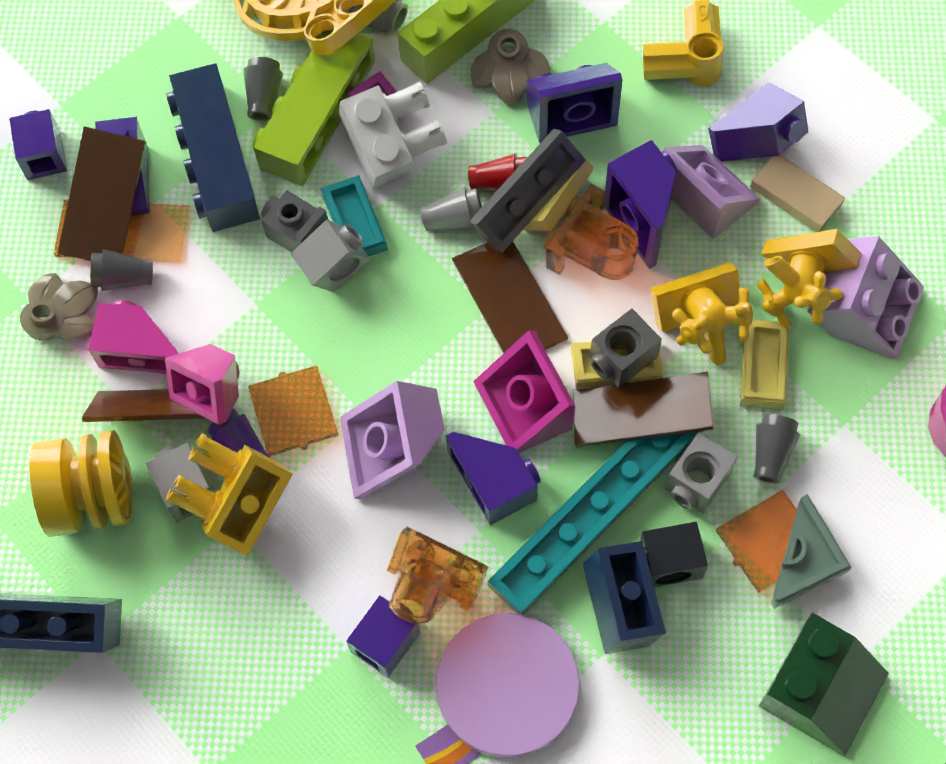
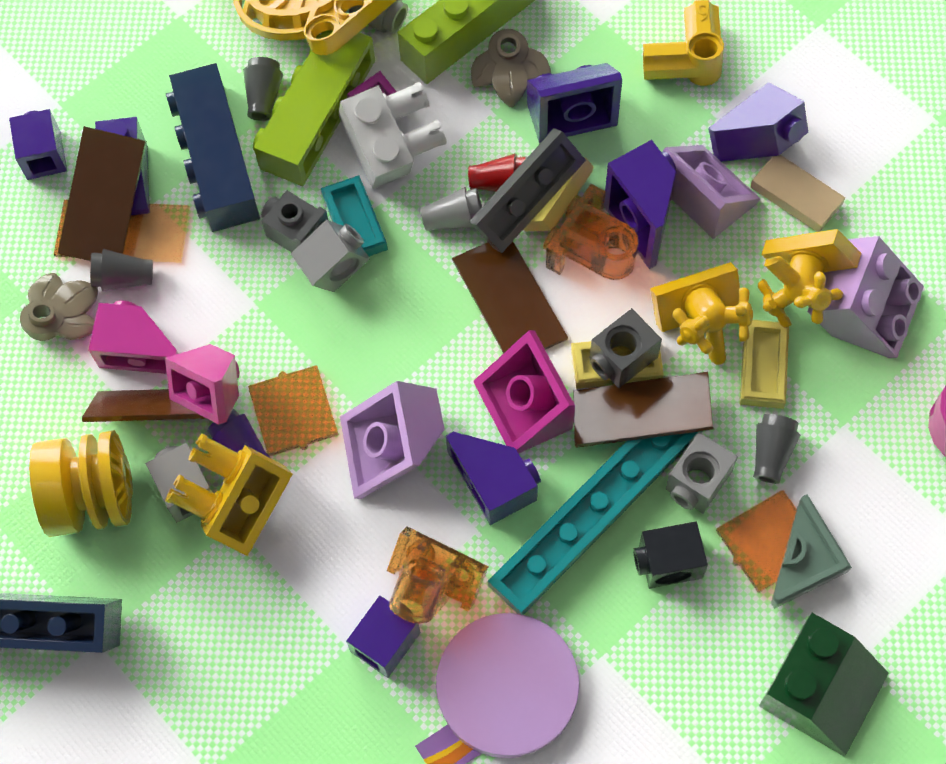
(623, 597): dark blue brick -> none

